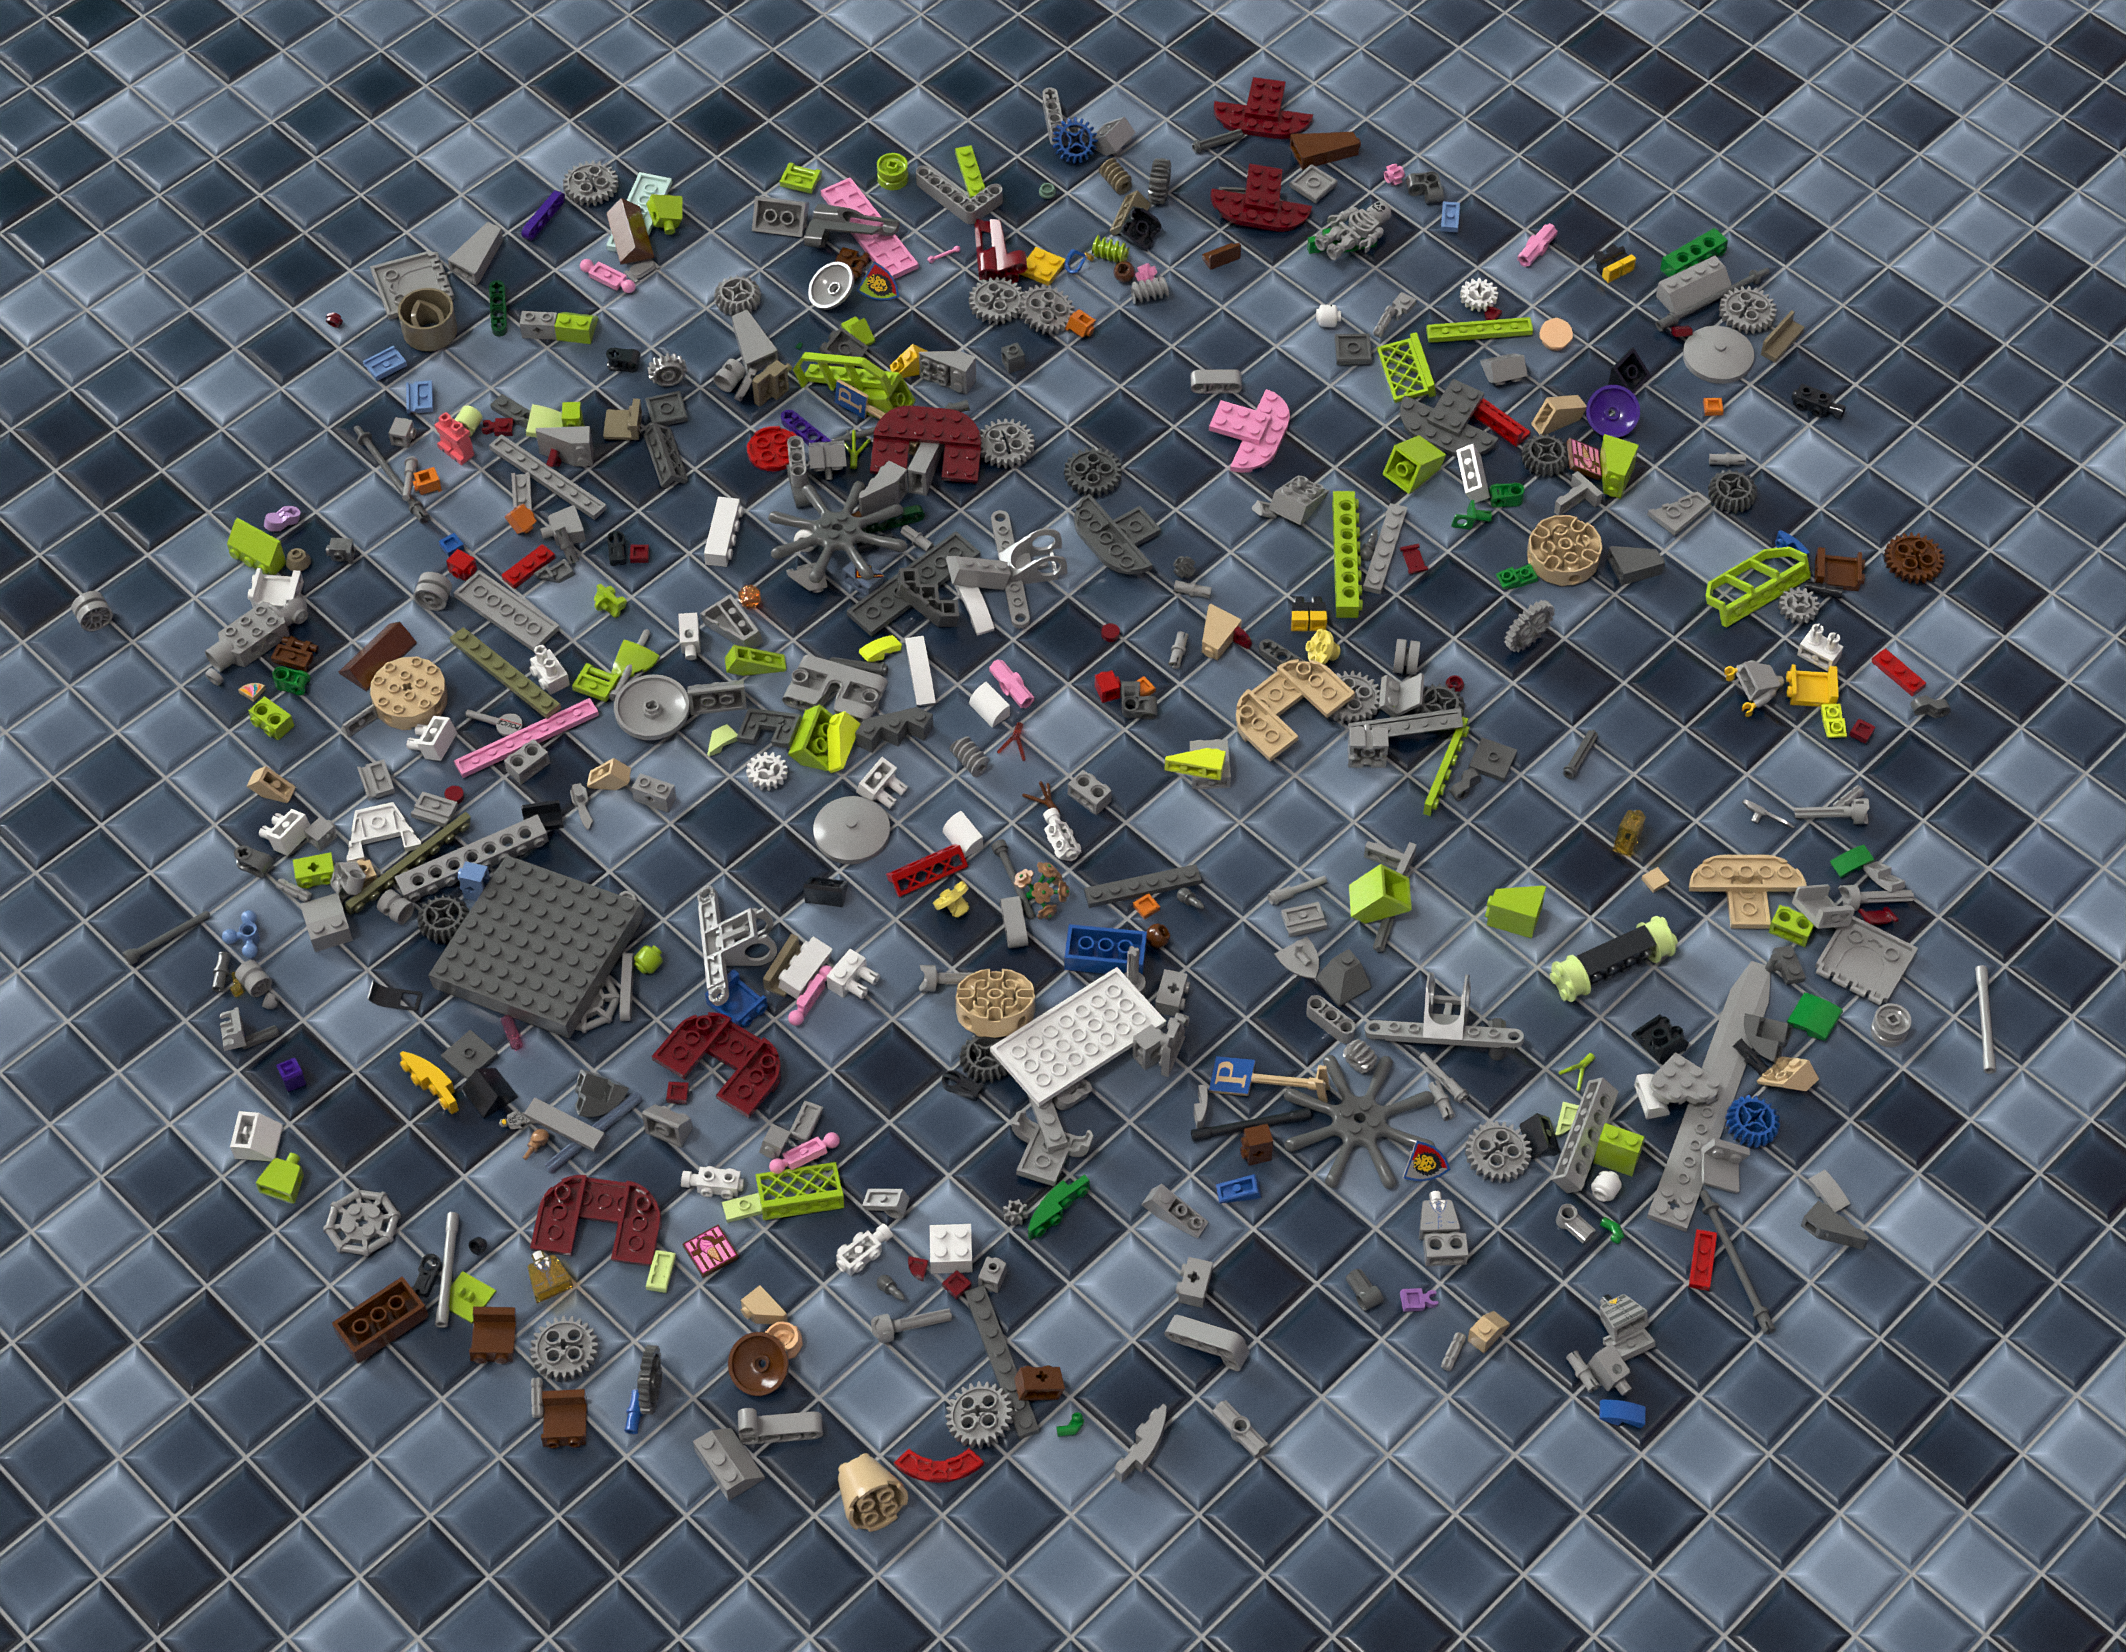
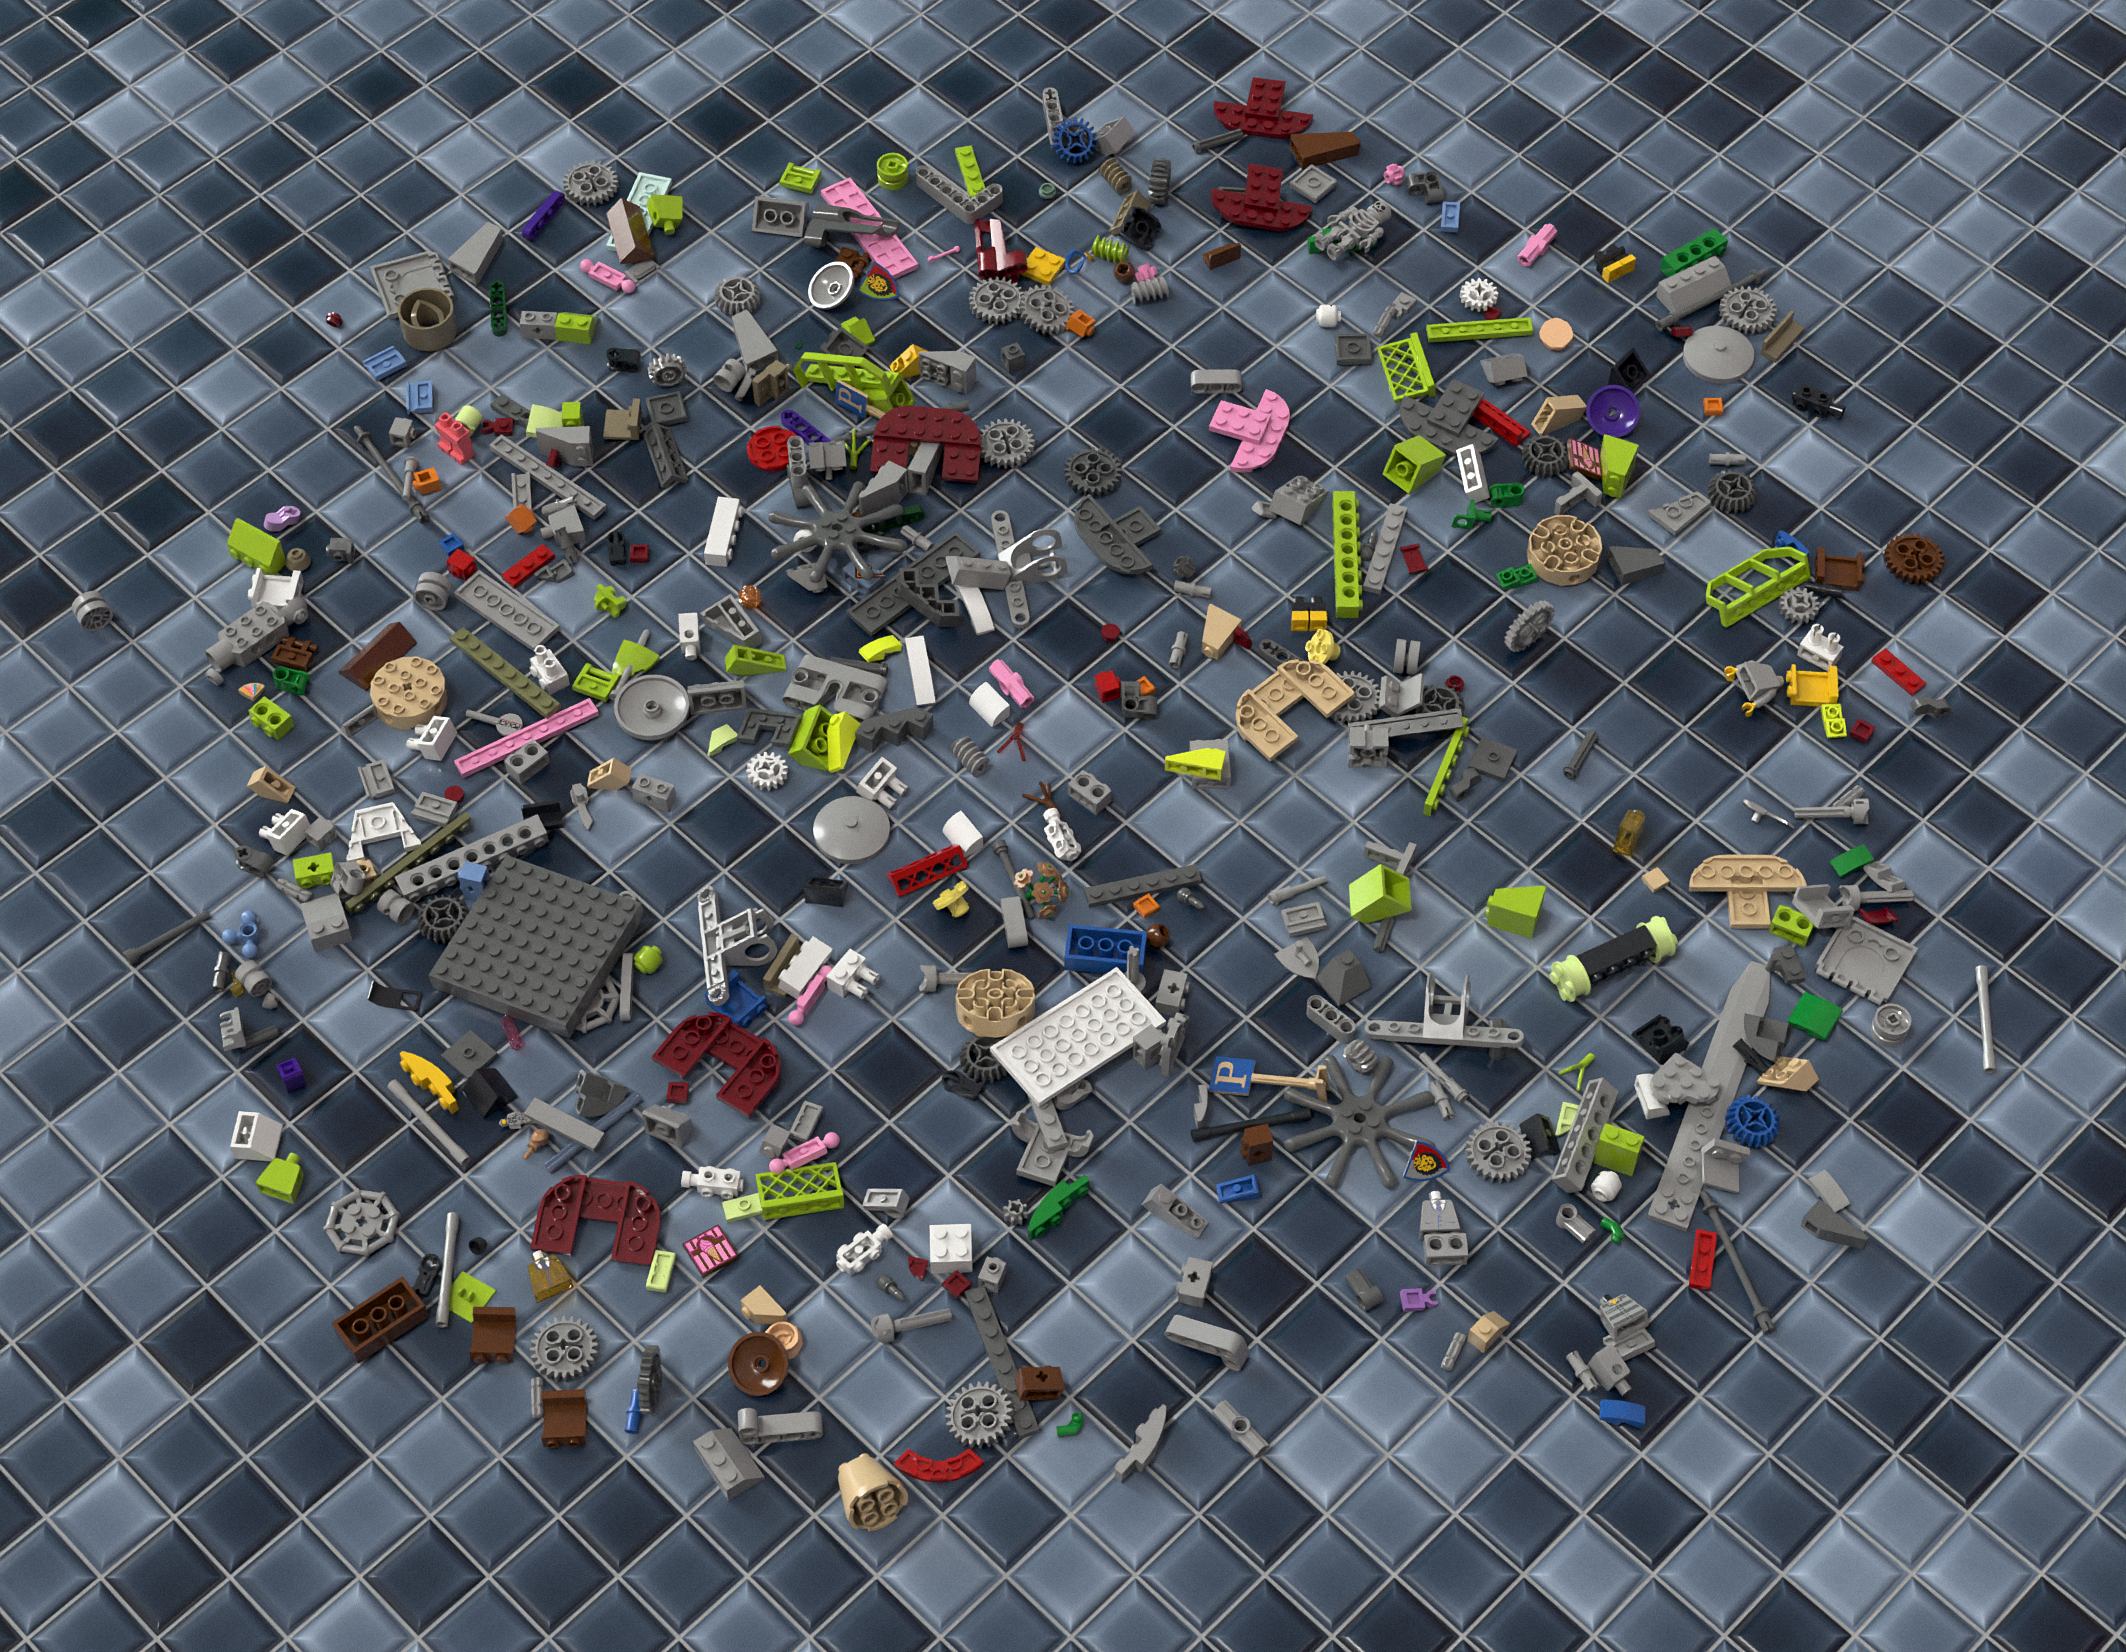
(455, 1150): none -> light grey piece
(559, 505): none -> light grey axle

